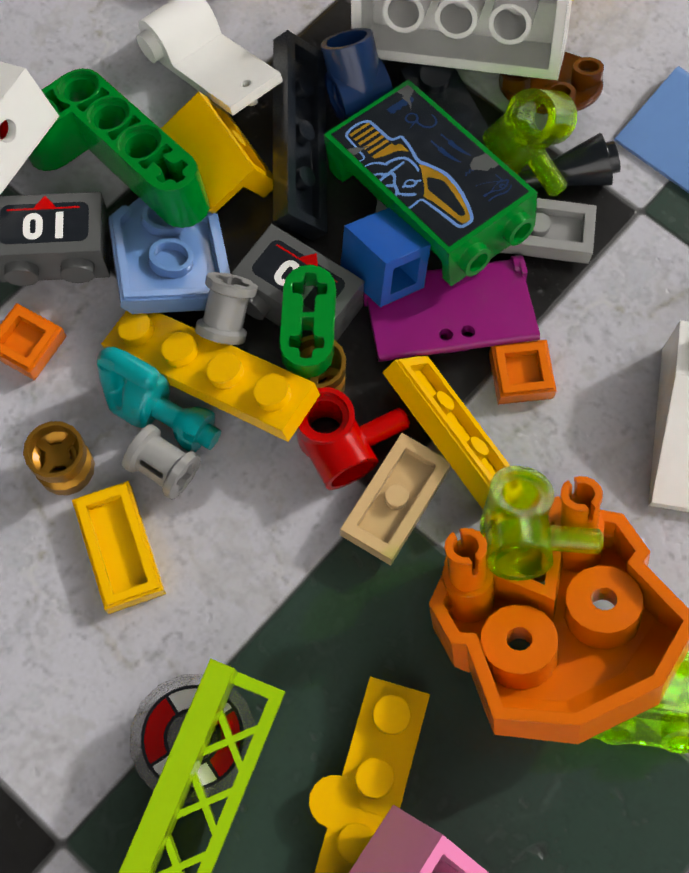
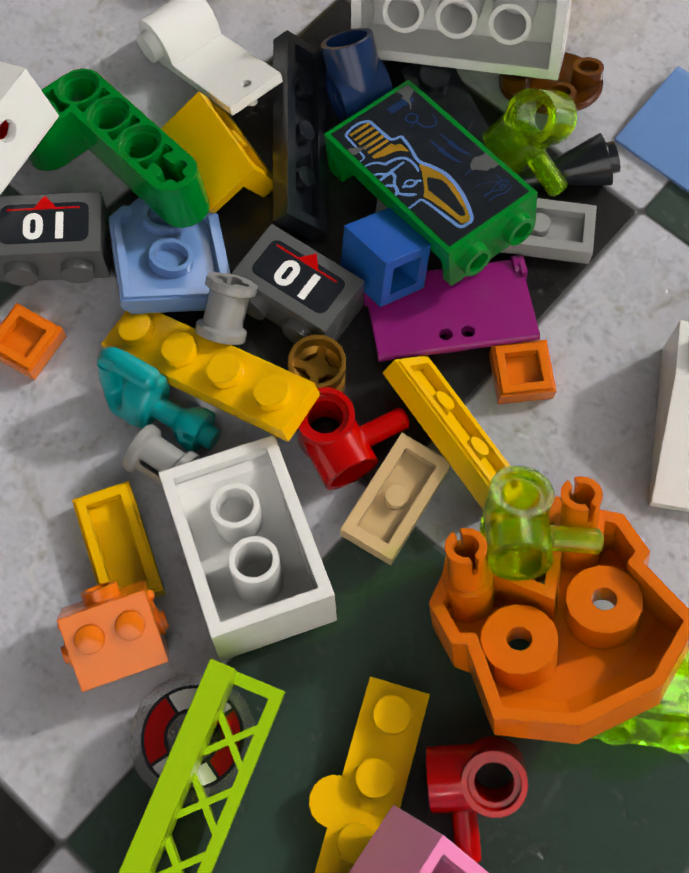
(50, 448): pearl gold wheel -> none
(113, 633): none -> orange head
(248, 547): none -> white slope
(295, 320): green beam -> none
(457, 790): none -> red piece

